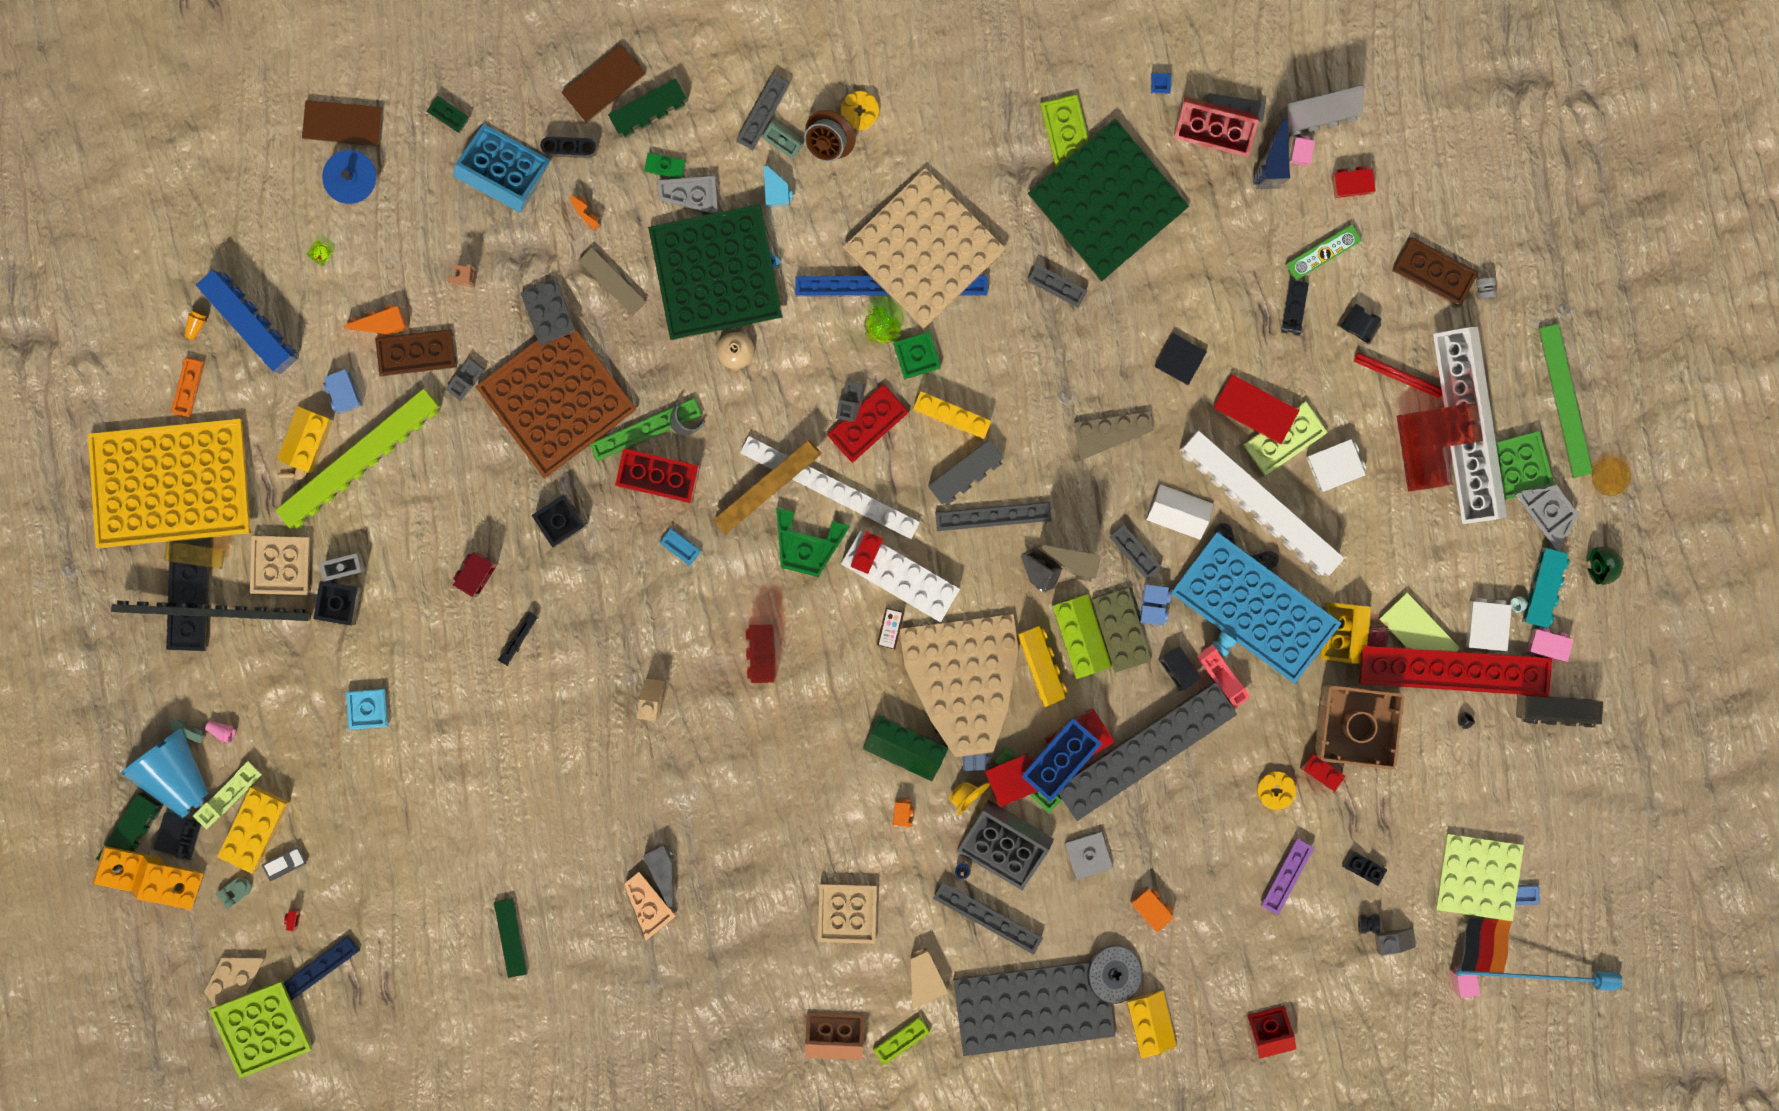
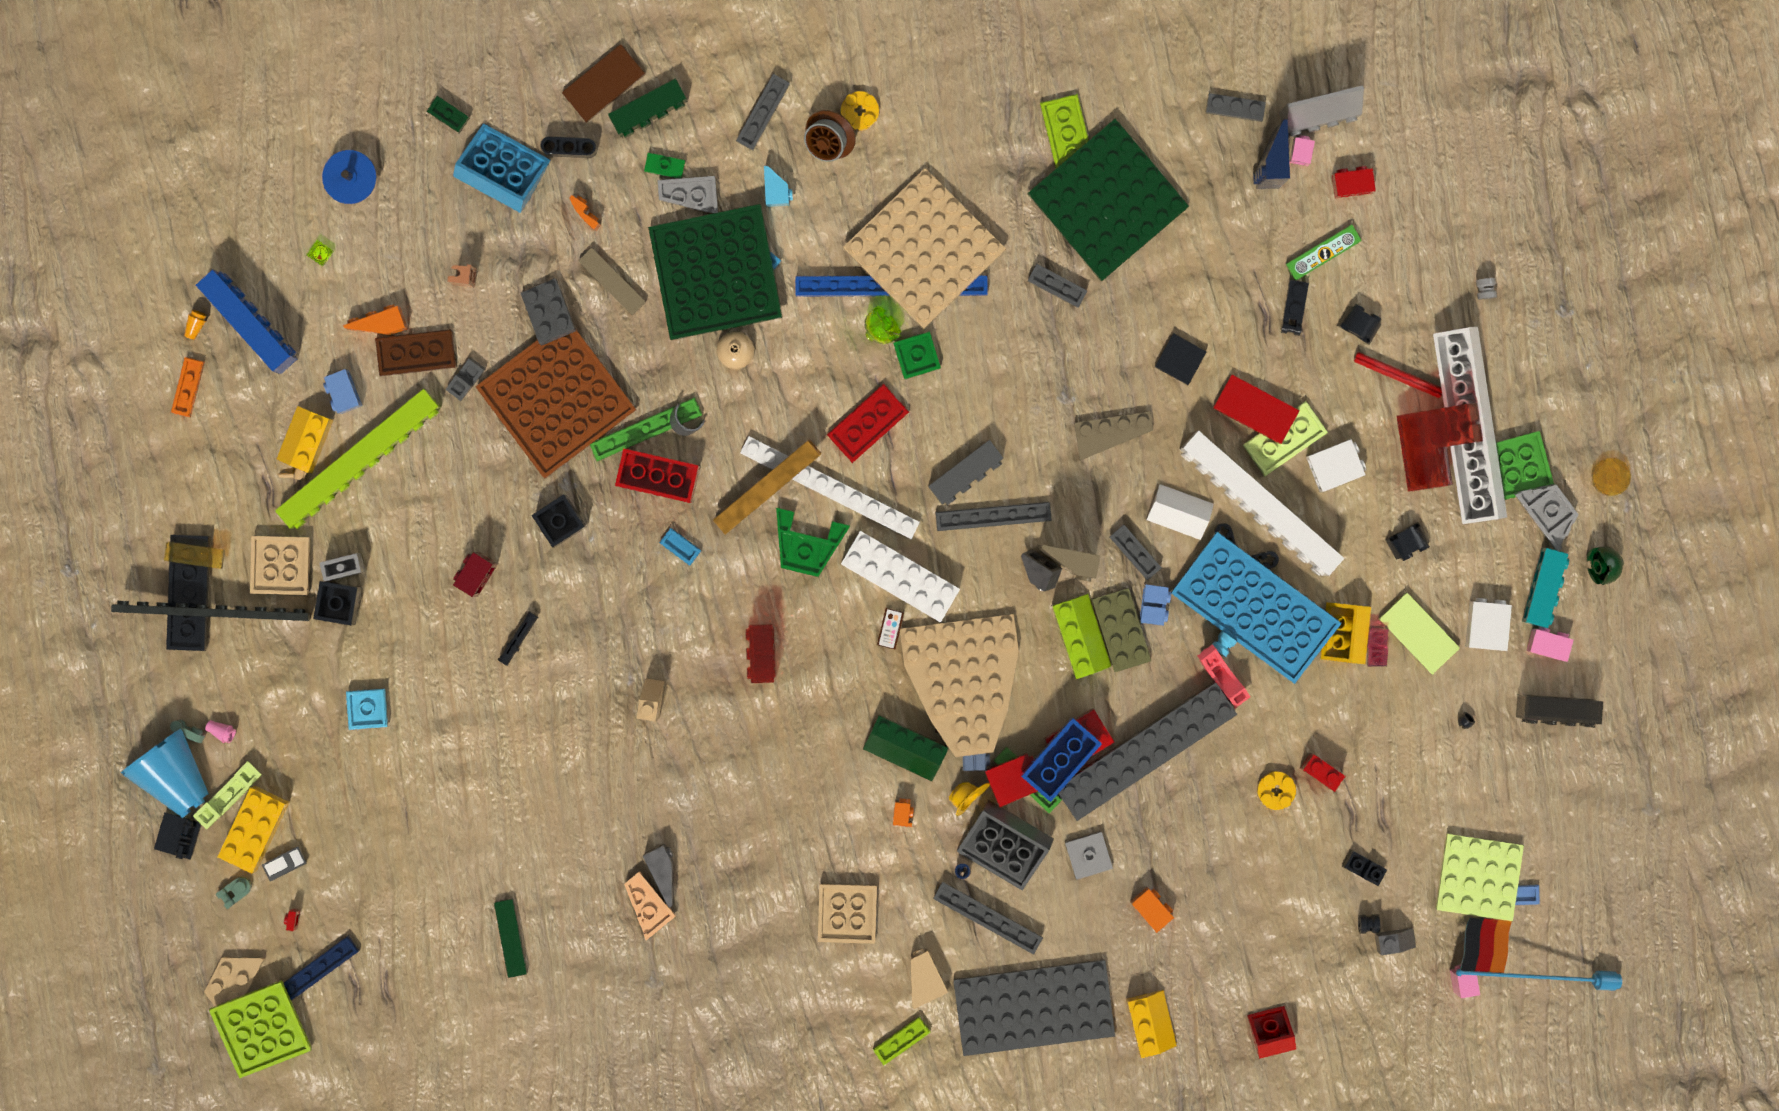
(133, 825): dark green brick -> none
(147, 877): light orange bracket -> none
(169, 483): yellow plate -> none
(342, 123): reddish brown tile -> none
(783, 138): sand green slope -> none
(834, 1036): nougat slope -> none
(851, 402): dark grey slope -> none
(867, 552): red brick -> none
(952, 415): yellow brick -> none
(1041, 665): yellow slope -> none
(1103, 966): piece -> none
(1160, 83): blue plate -> none
(1179, 668): black hinge -> none
(1216, 126): red brick -> none
(1287, 876): medium lavender plate -> none
(1359, 726): medium nougat brick -> none
(1408, 541): none -> black cylinder
(1435, 271): reddish brown tile -> none
(1455, 670): red plate -> none
(1519, 604): light aqua hinge -> none
(1565, 400): bright green tile -> none

